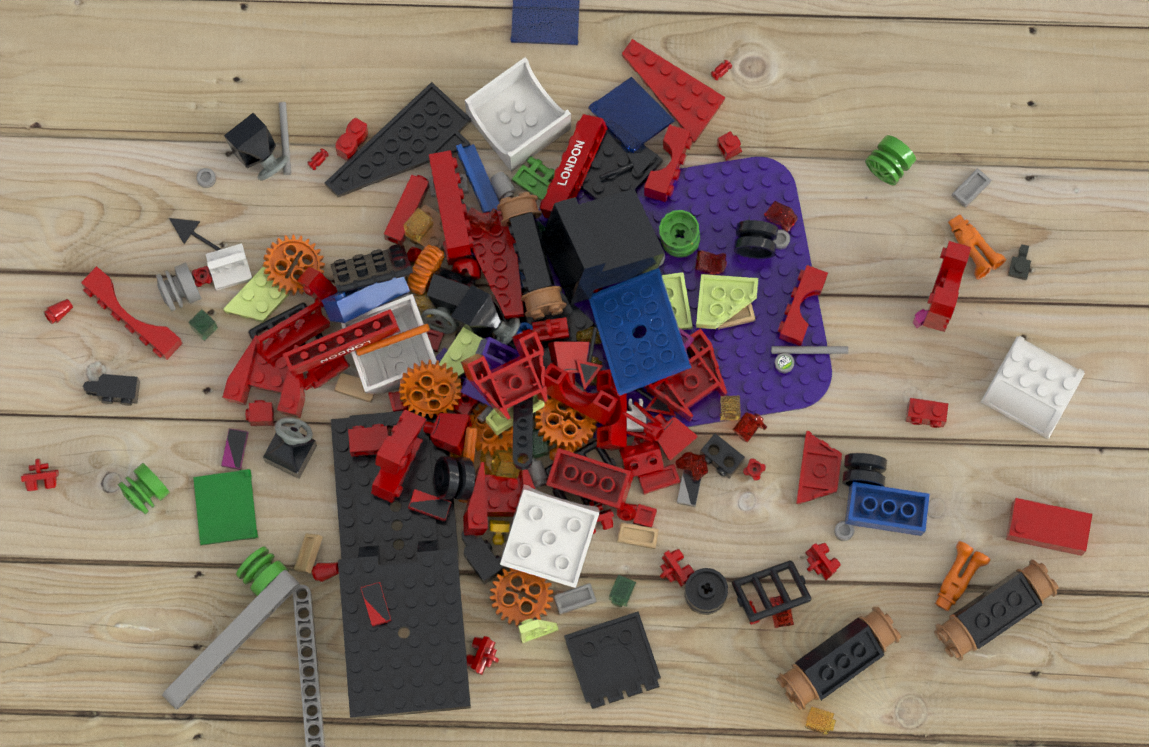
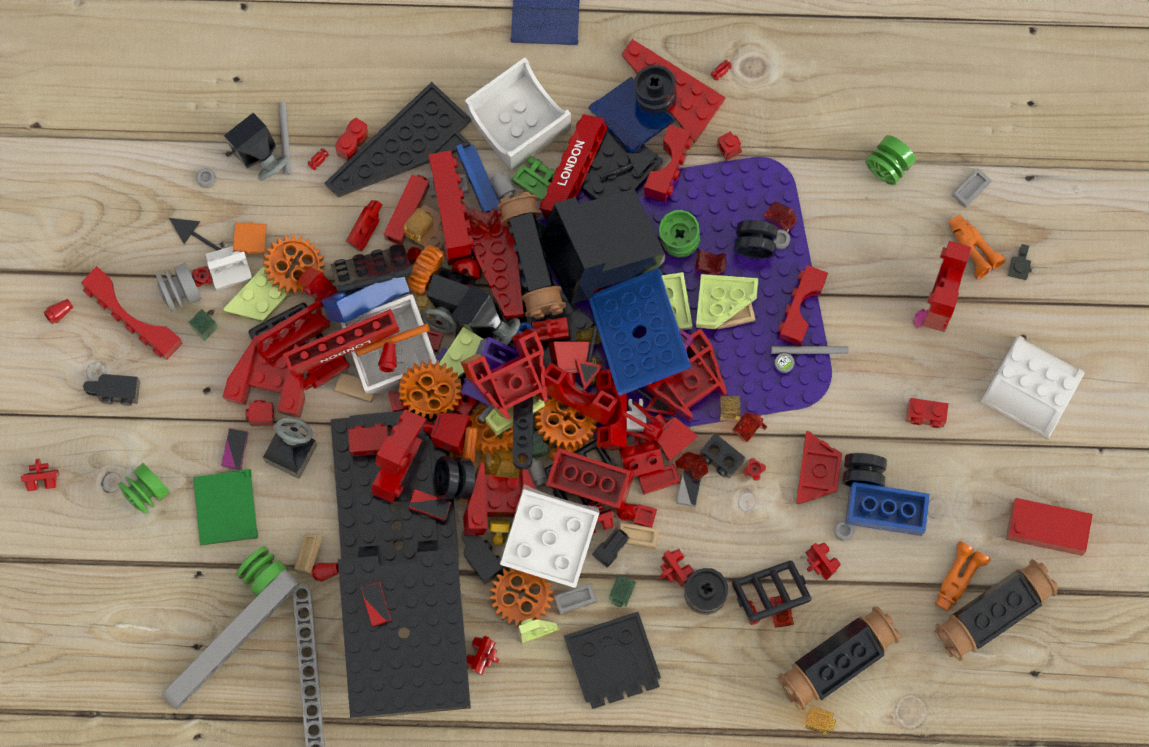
(249, 238): none -> orange piece
(364, 226): none -> red hinge
(388, 360): none -> red cone
(608, 550): none -> black piece
(655, 89): none -> black wheel

